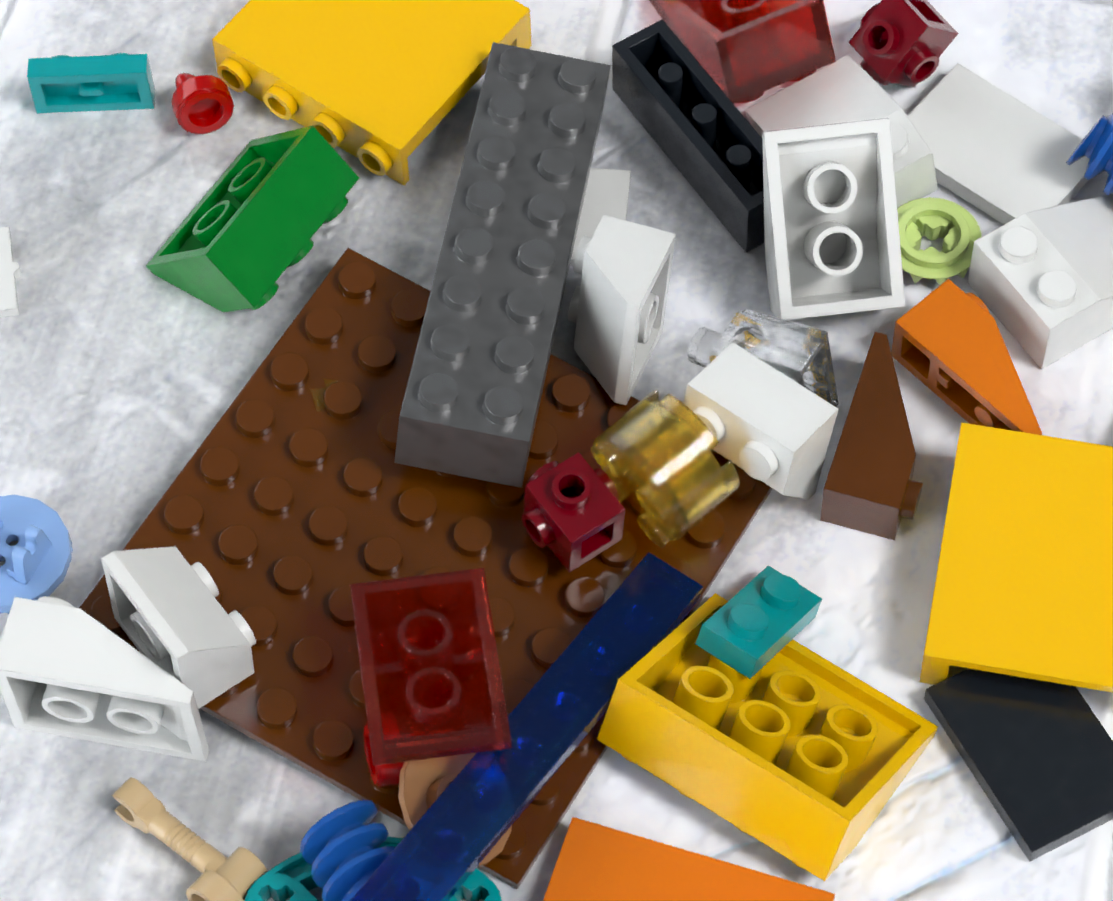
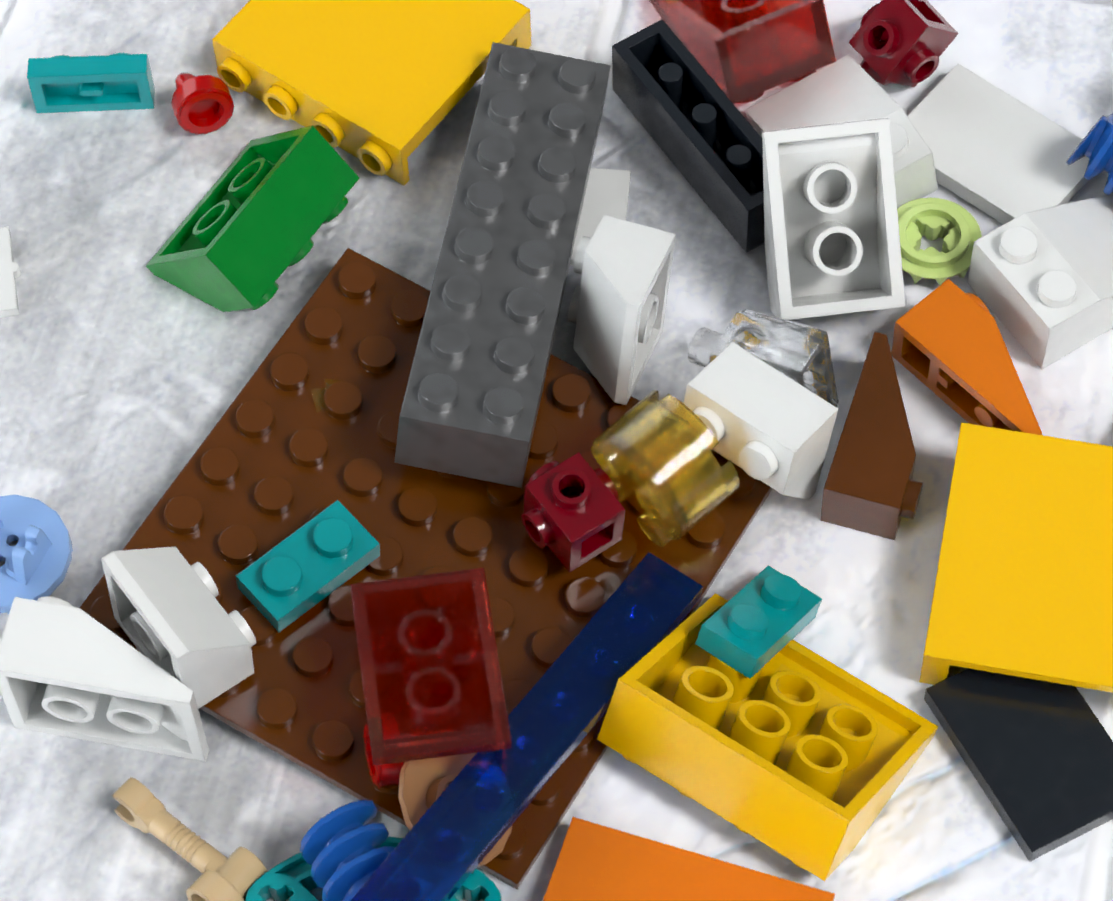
(308, 565): none -> teal plate

